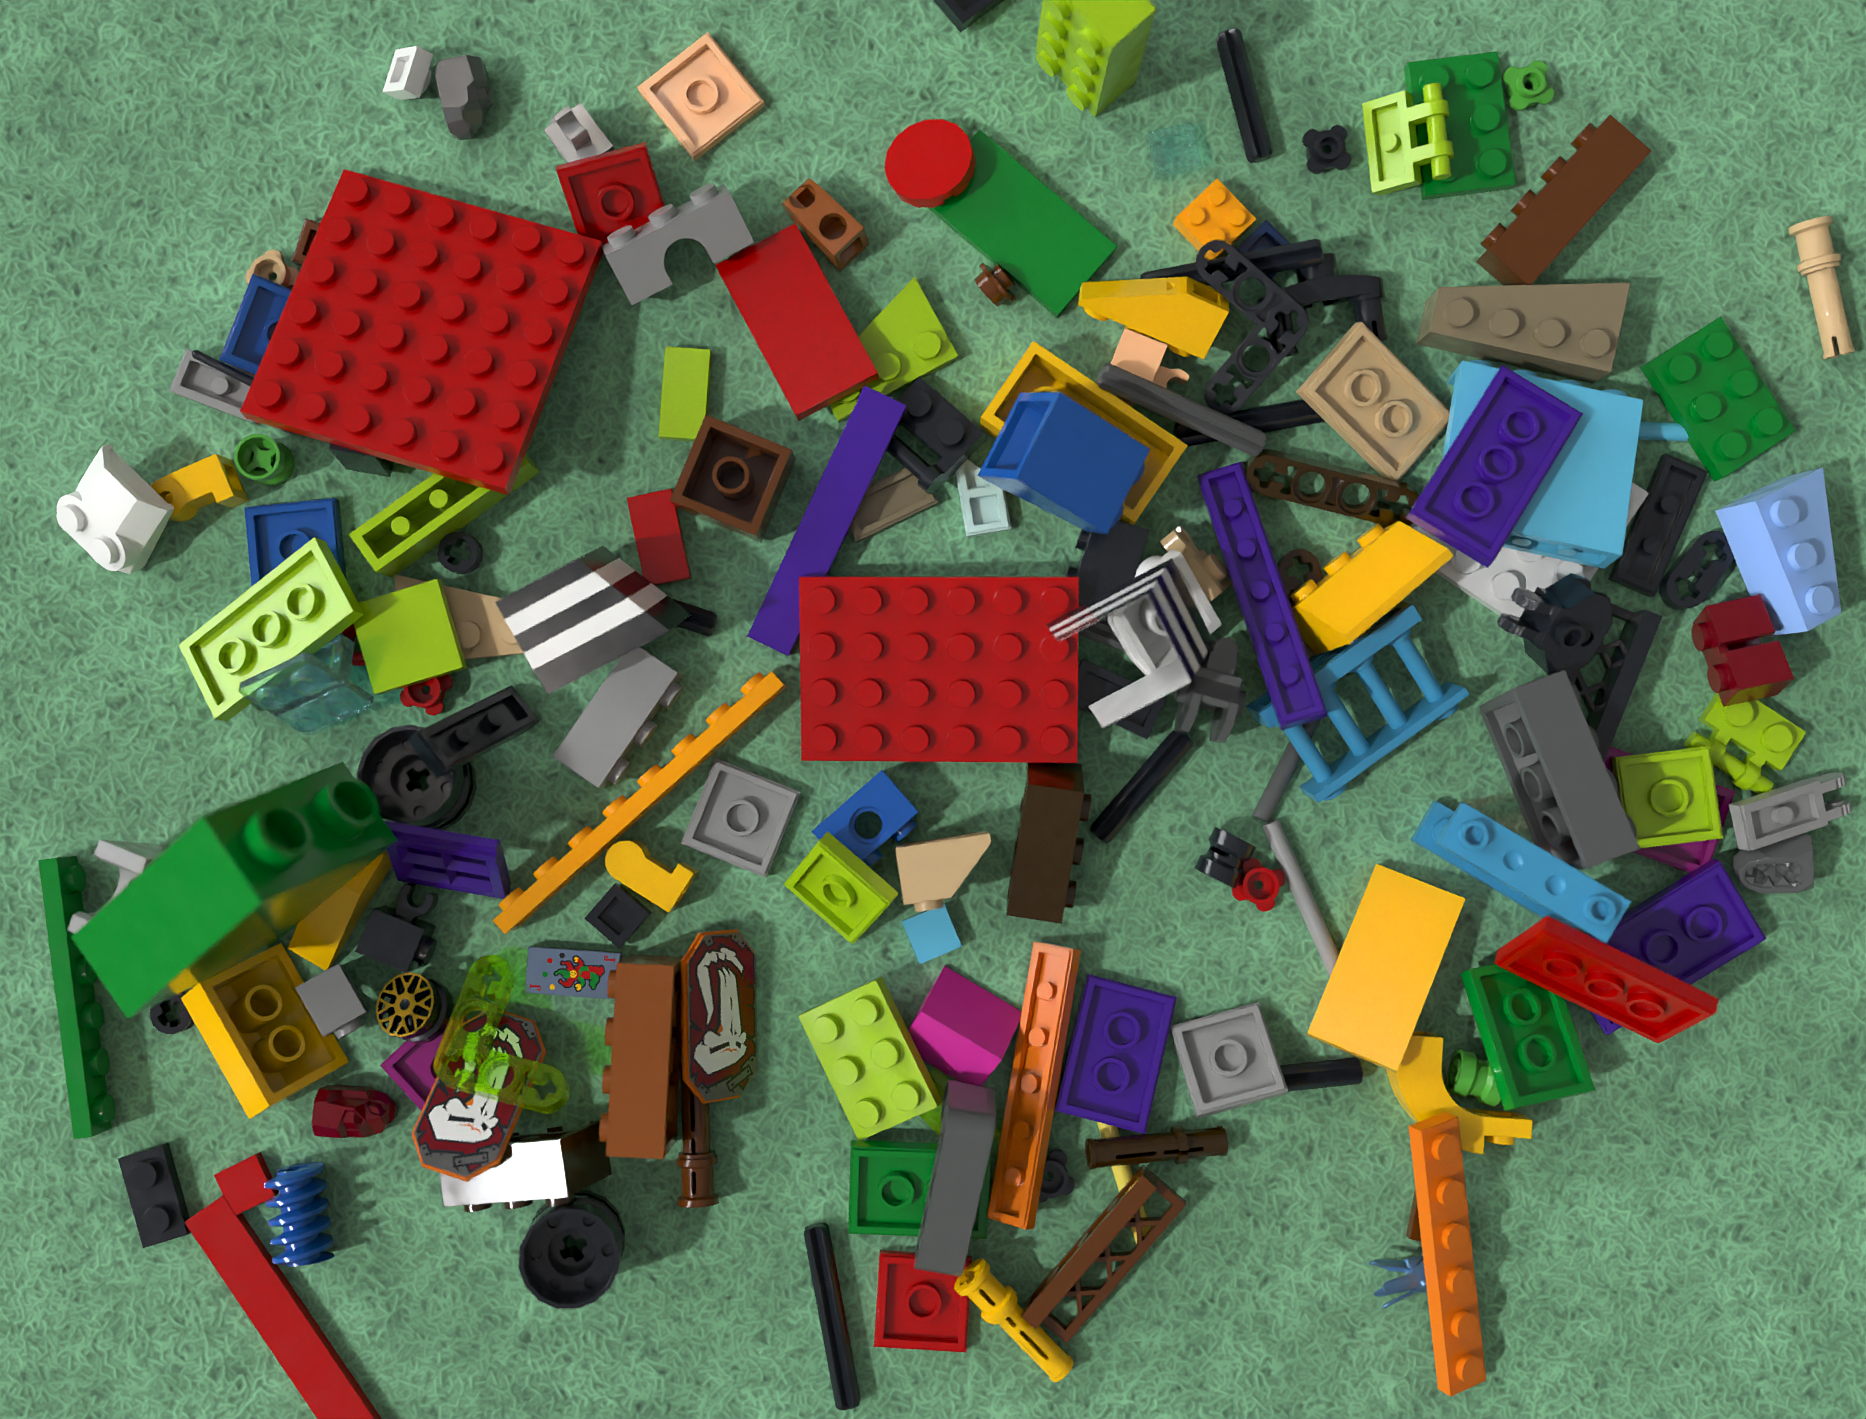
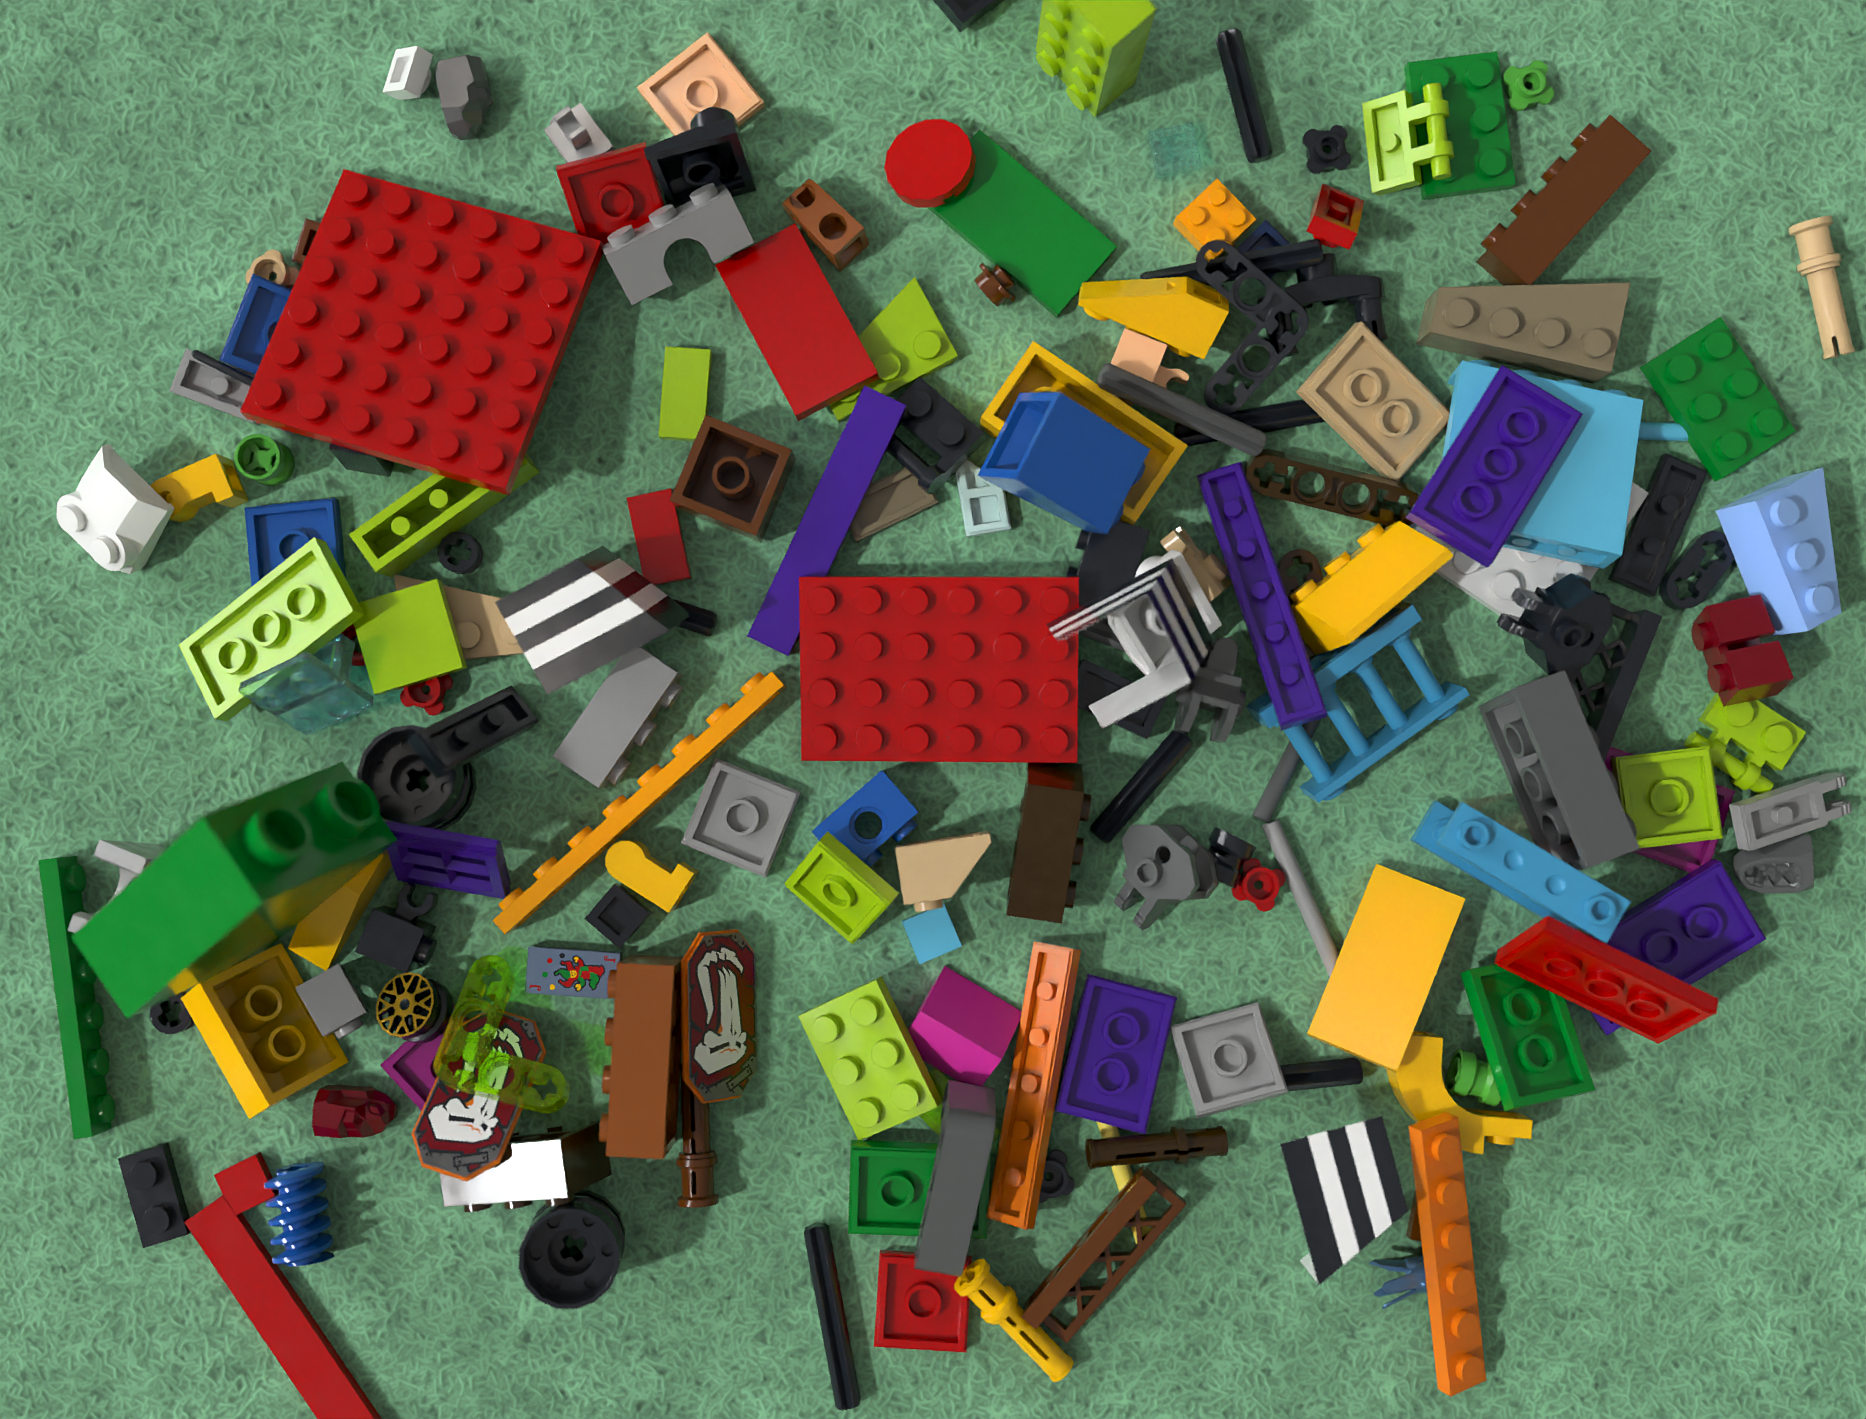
(702, 156): none -> black slope
(1163, 870): none -> dark grey hinge
(1335, 217): none -> red plate
(1343, 1191): none -> black sticker

